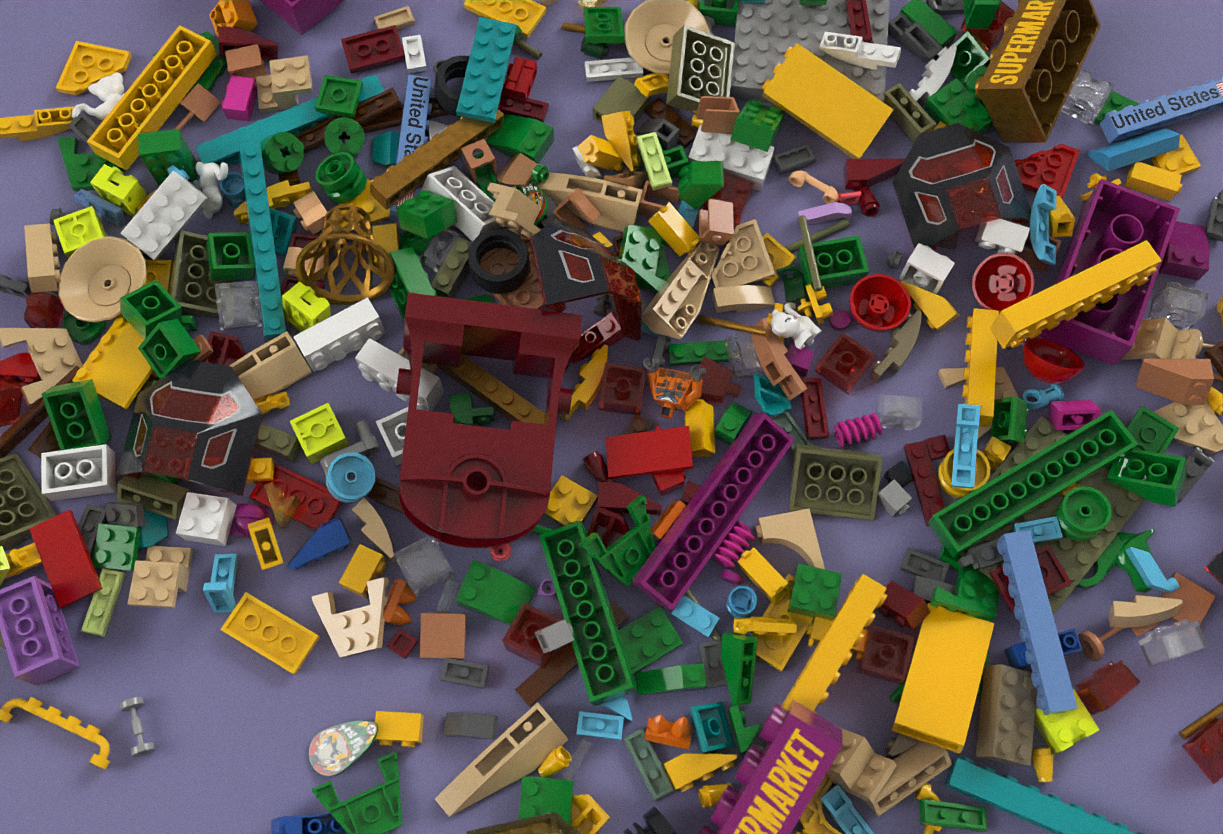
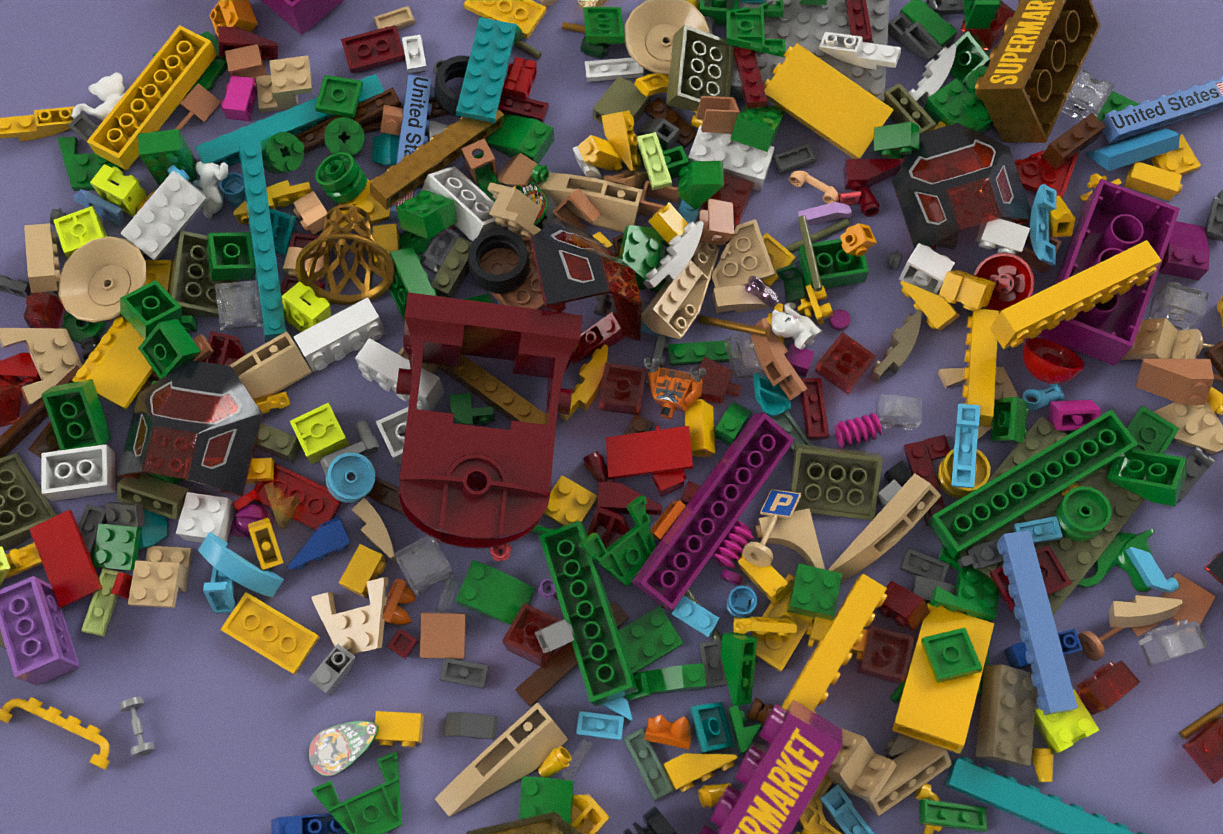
(88, 65): yellow plate -> none
(89, 345): none -> black wheel
(122, 585): none -> red plate
(238, 568): none -> medium azure slope
(244, 500): none -> red tile
(293, 177): reddish brown slope -> none
(333, 670): none -> light grey slope
(391, 120): none -> nougat brick
(642, 686): none -> green tile
(681, 252): none -> white slope
(747, 30): none -> green wing
(750, 78): none -> dark red plate
(759, 710): none -> reddish brown wheel
(762, 292): none -> bar
(777, 504): none -> tan piece
(857, 239): none -> light orange brick
(879, 303): red piece -> none
(887, 527): none -> tan wedge
(896, 140): none -> green brick
(951, 655): none -> green plate
(967, 289): none -> yellow brick
(995, 452): yellow brick -> none
(1073, 141): none -> reddish brown brick

